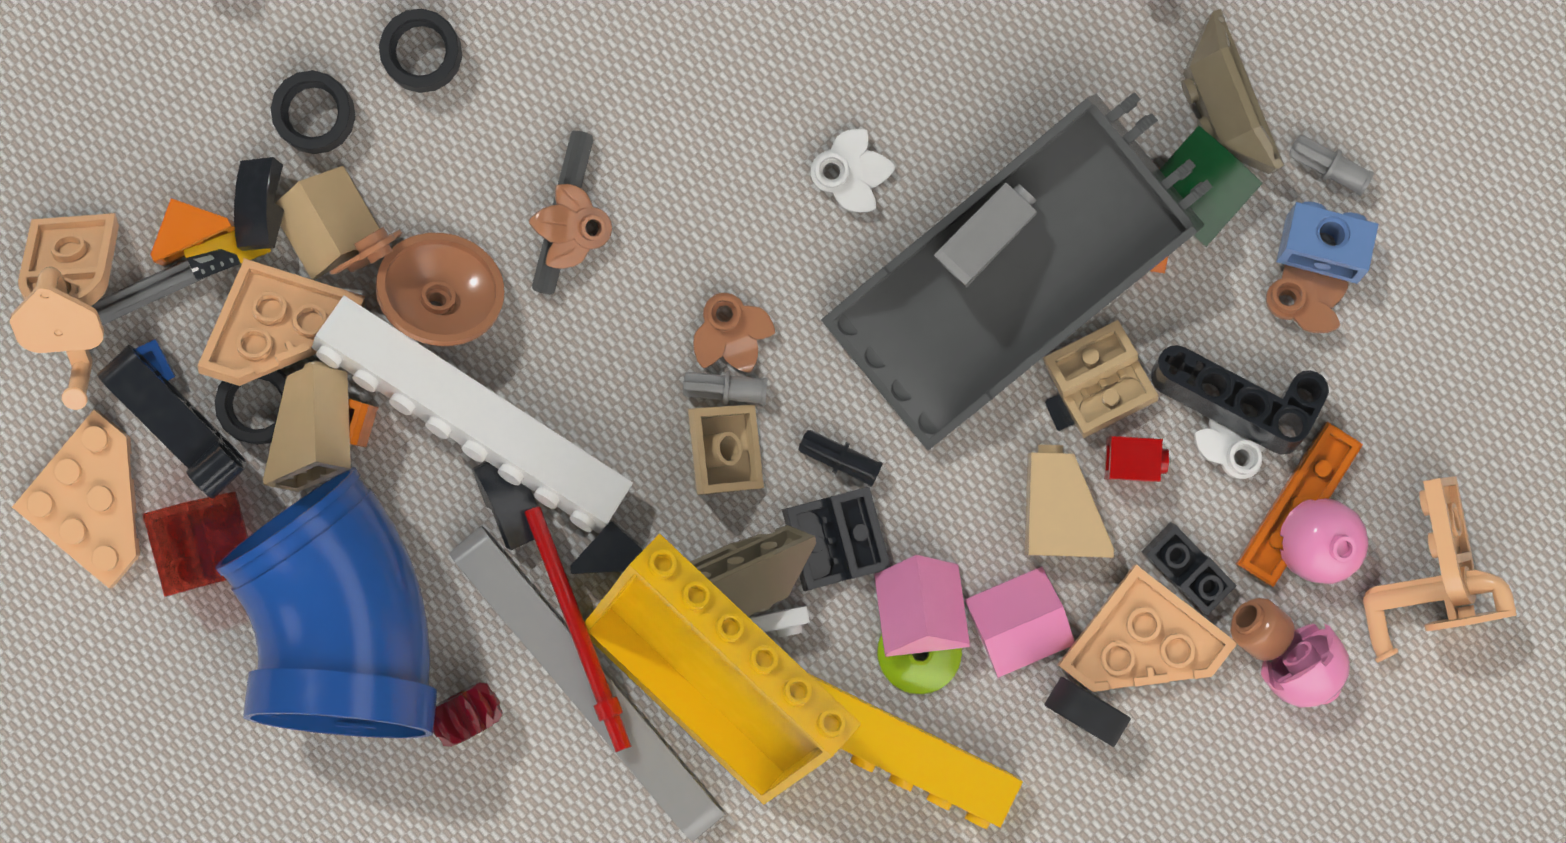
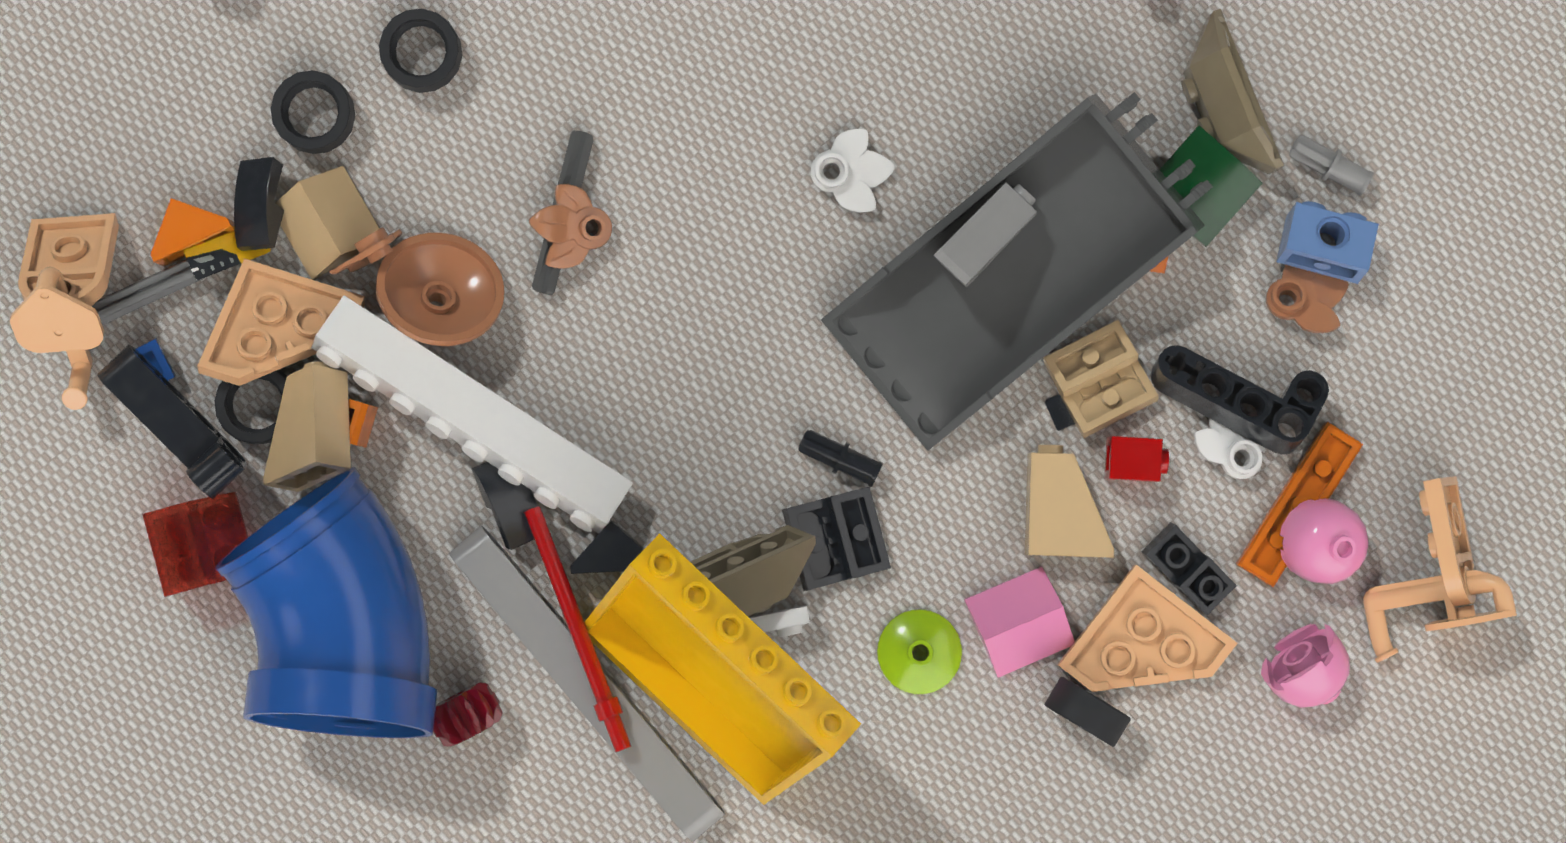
(88, 500): light nougat plate -> none
(725, 387): light grey axle -> none
(725, 449): tan slope -> none
(732, 339): nougat plate -> none
(921, 607): bright pink slope -> none
(926, 762): yellow brick -> none
(1262, 629): nougat head -> none

